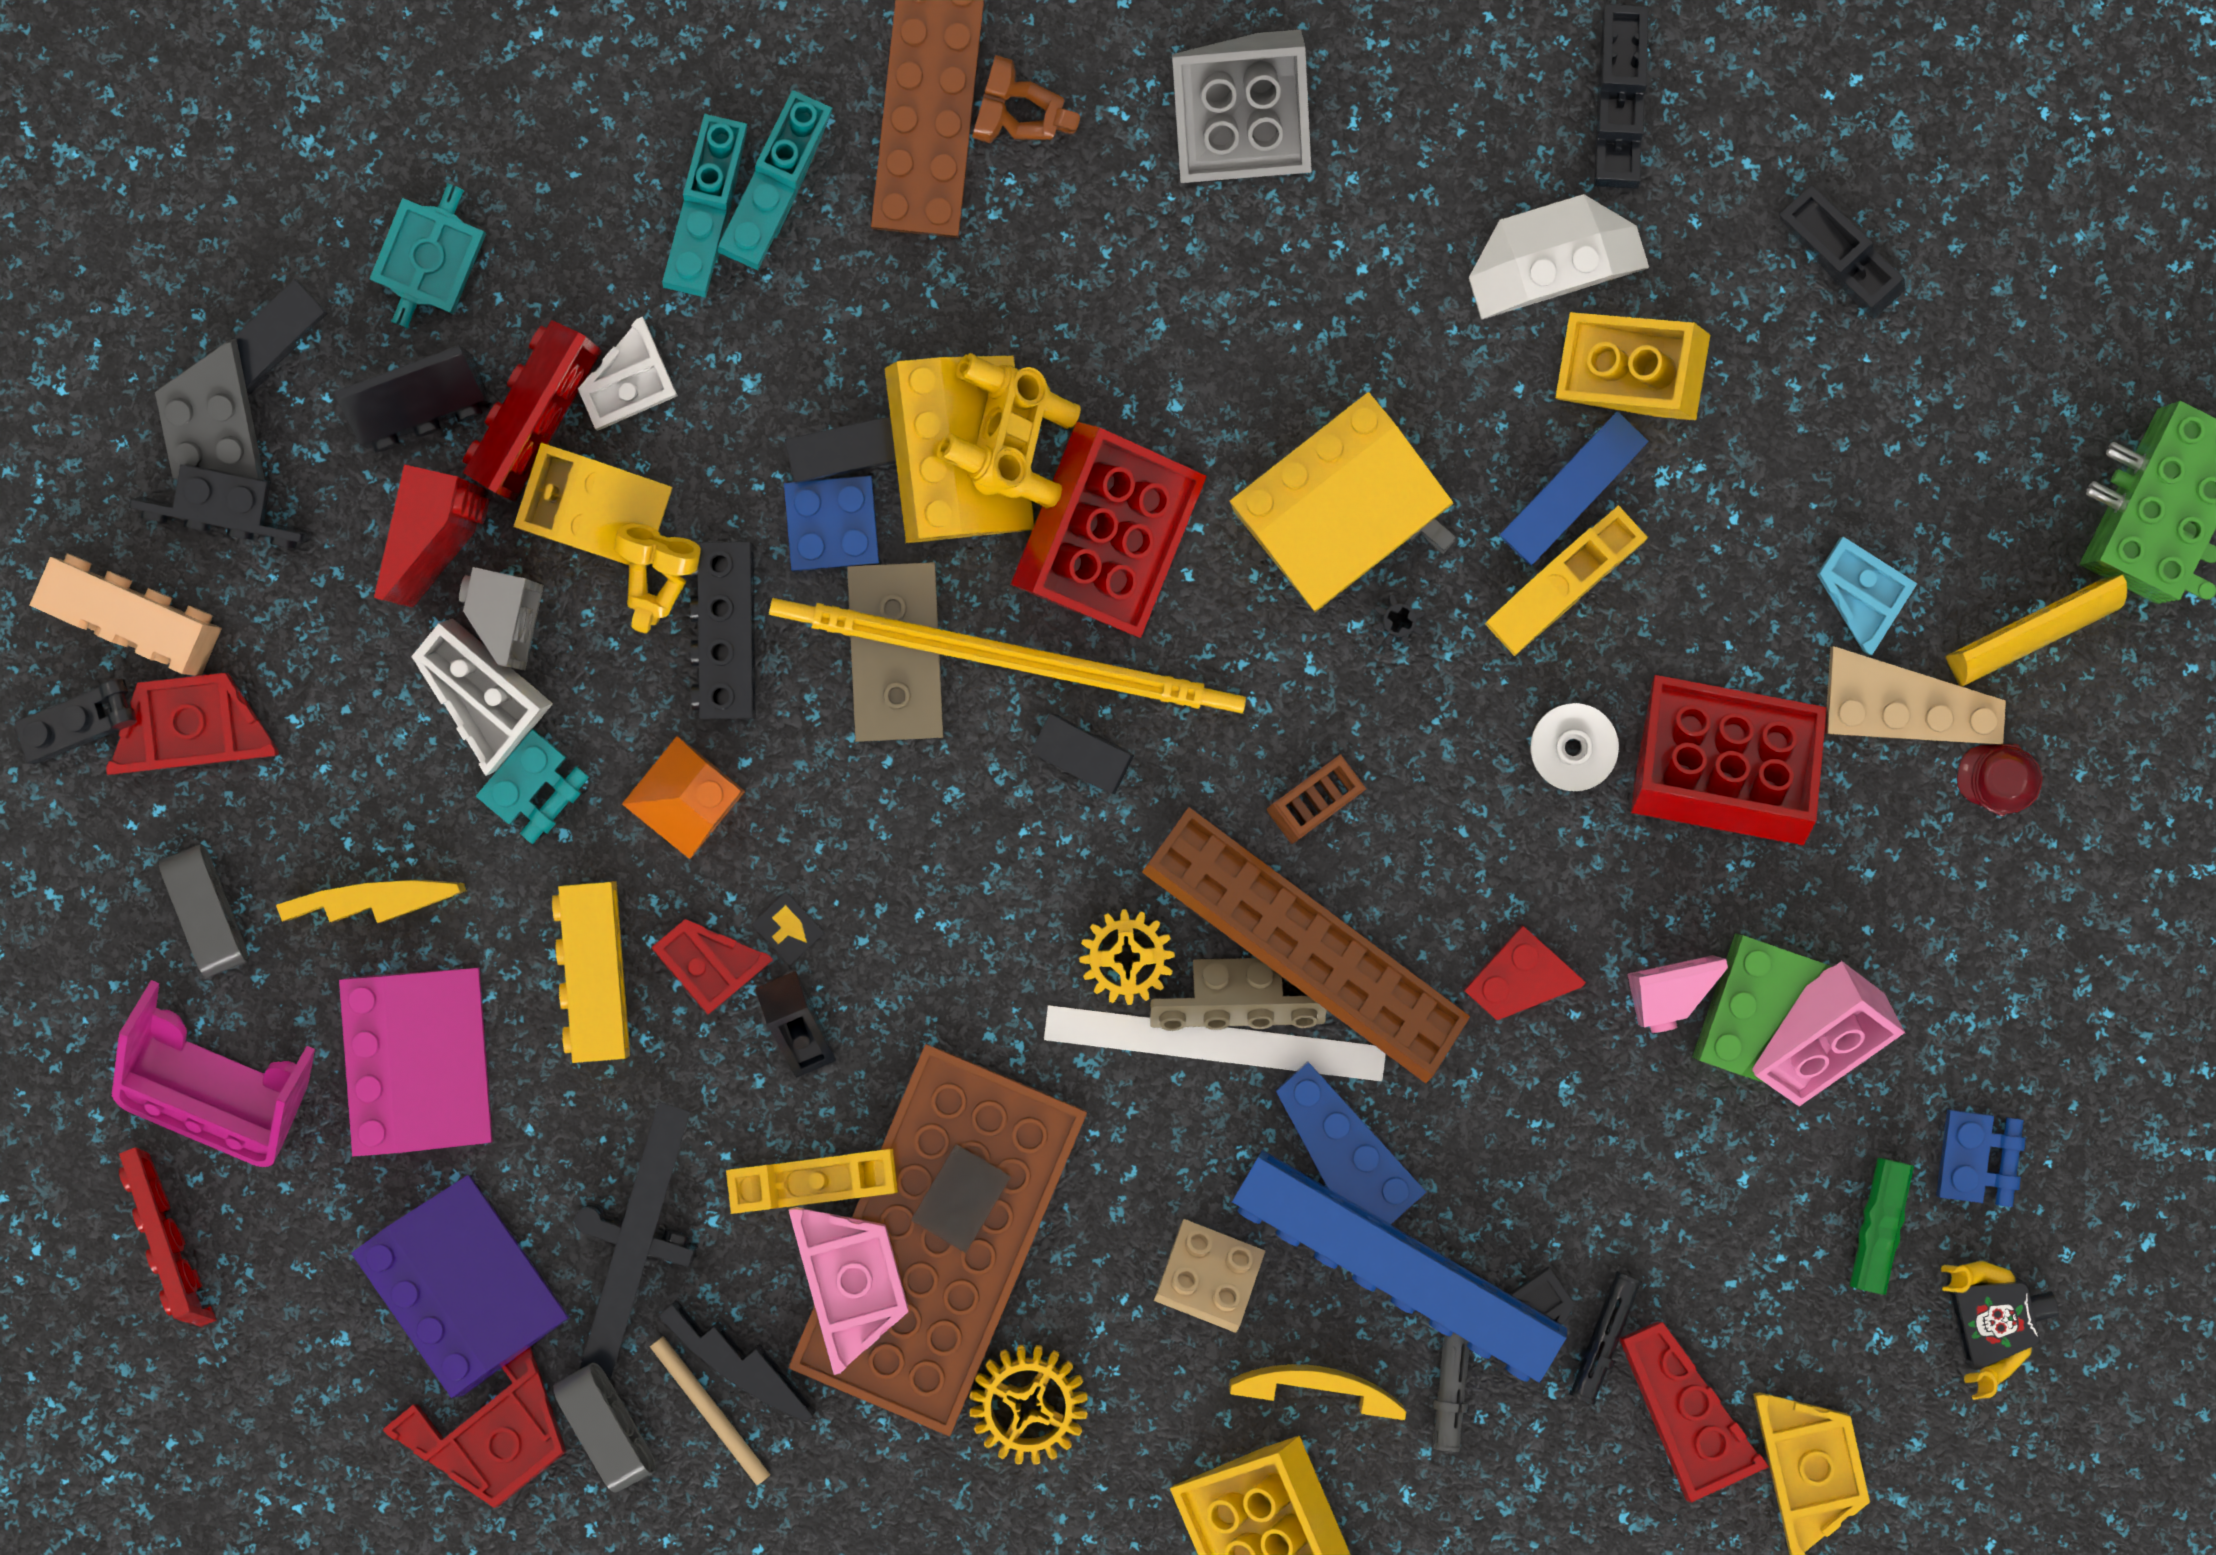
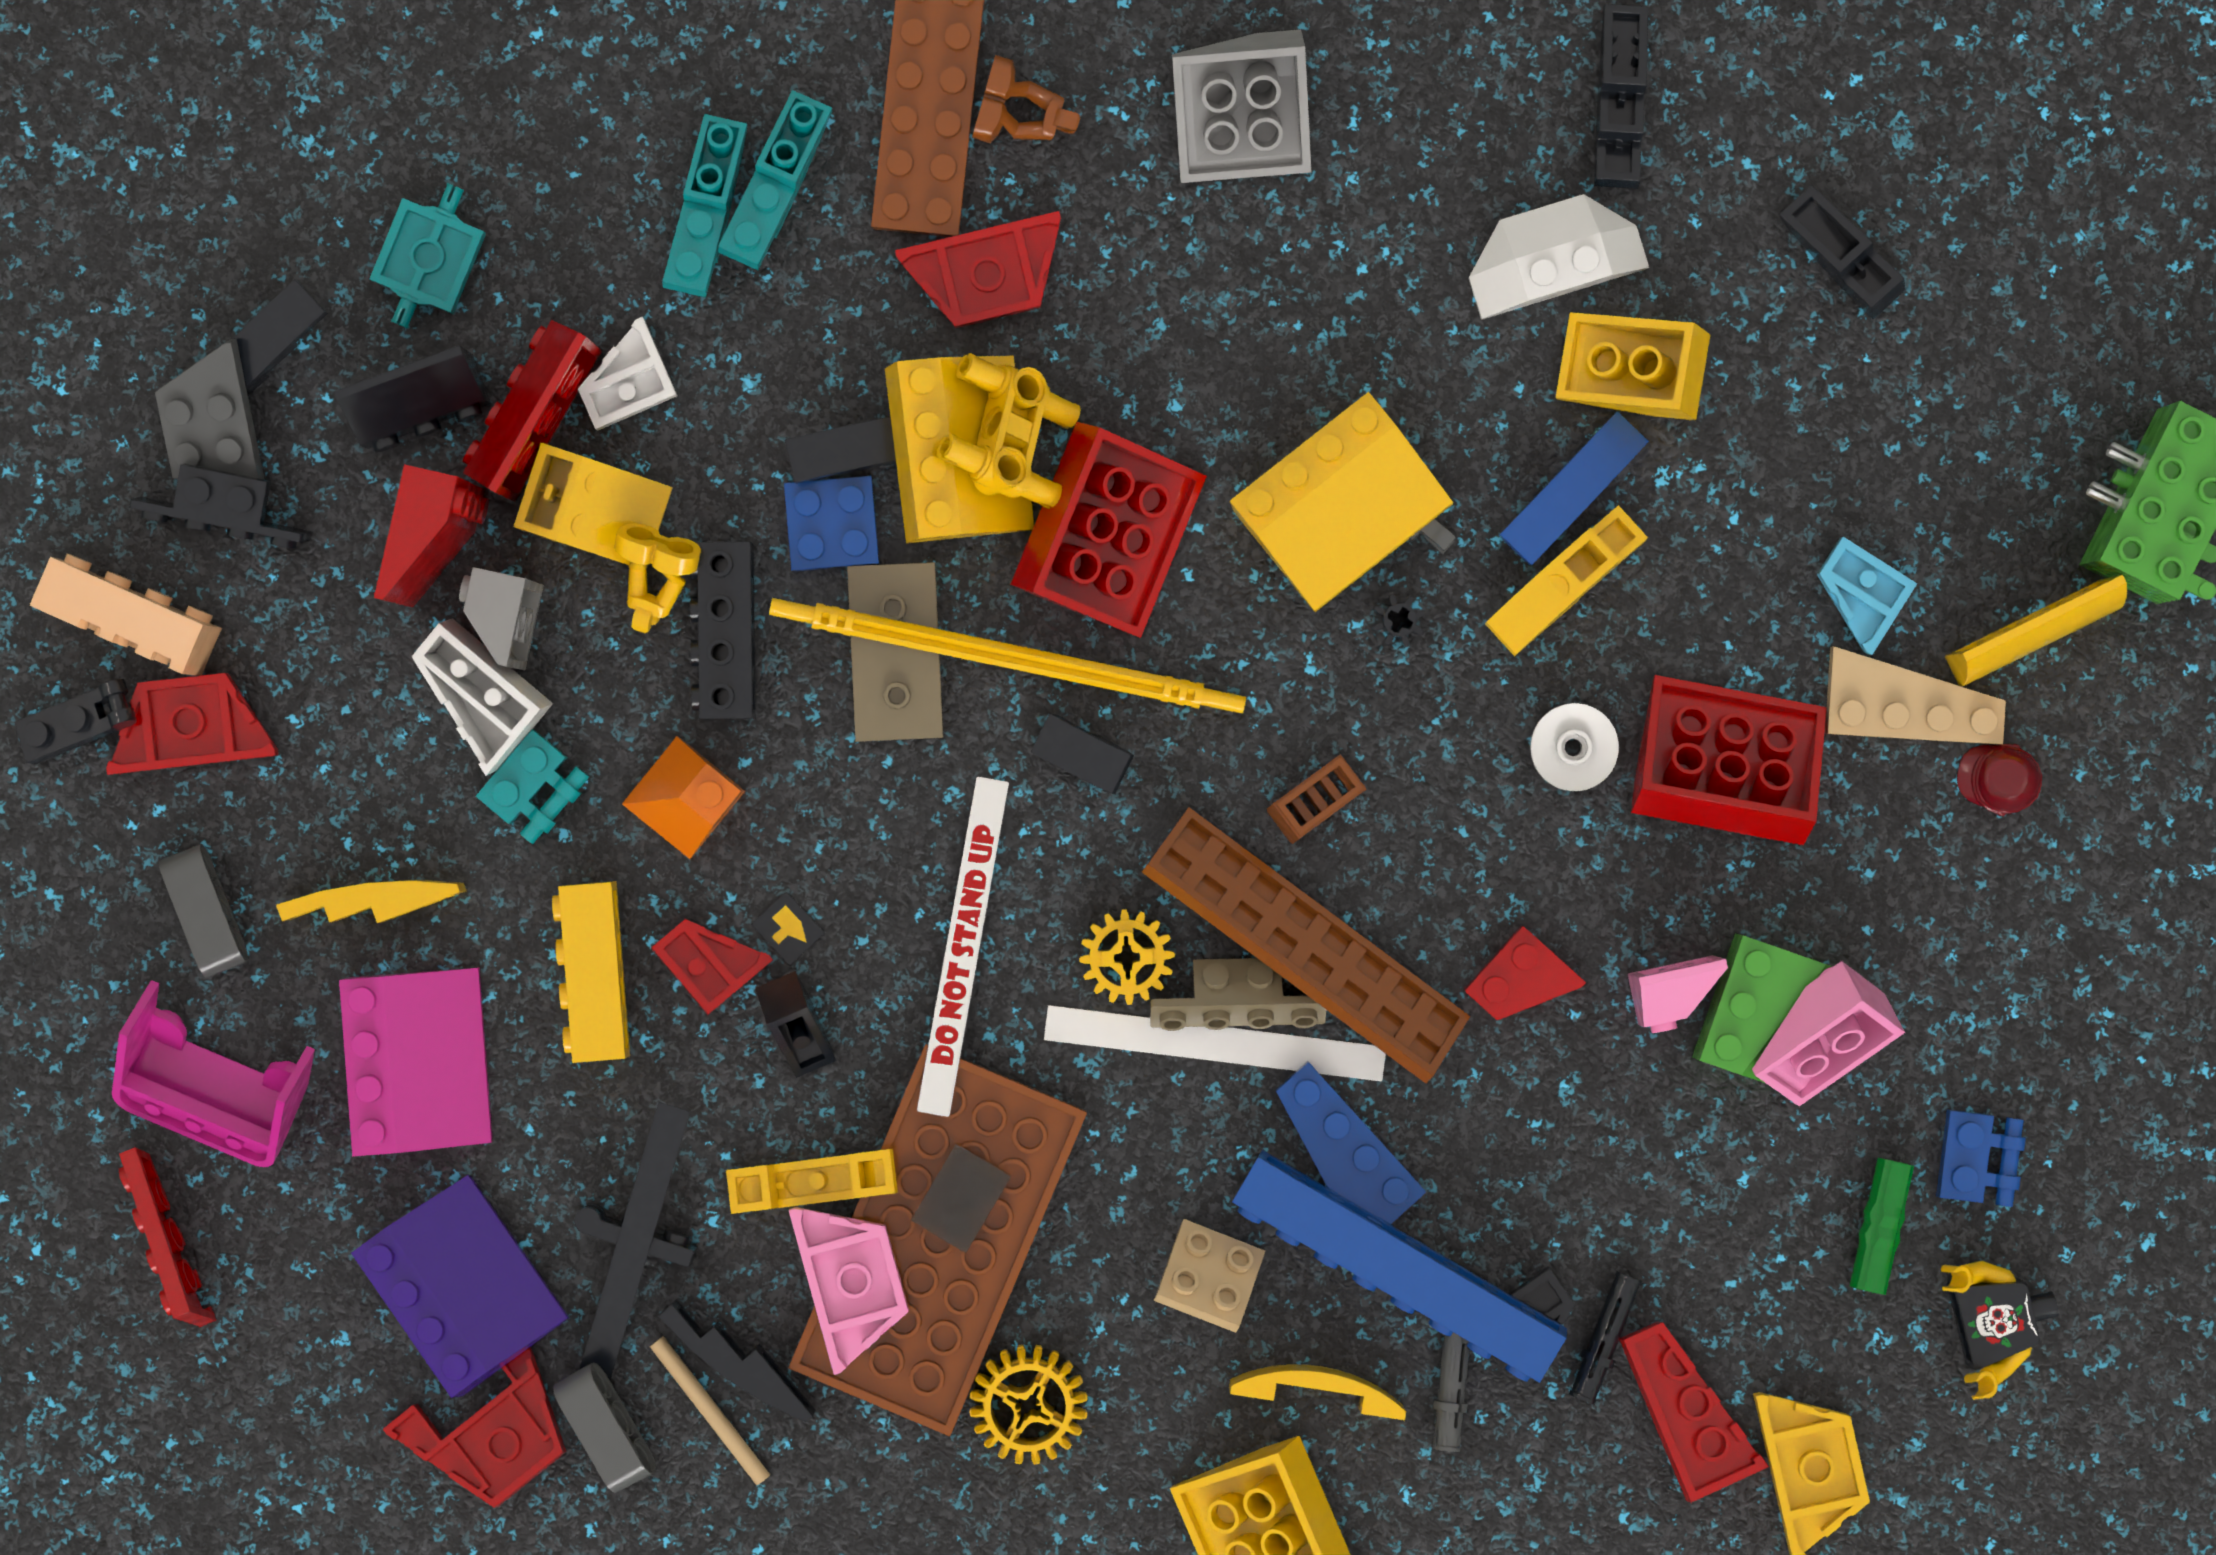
(962, 946): none -> white sticker
(986, 270): none -> red wing

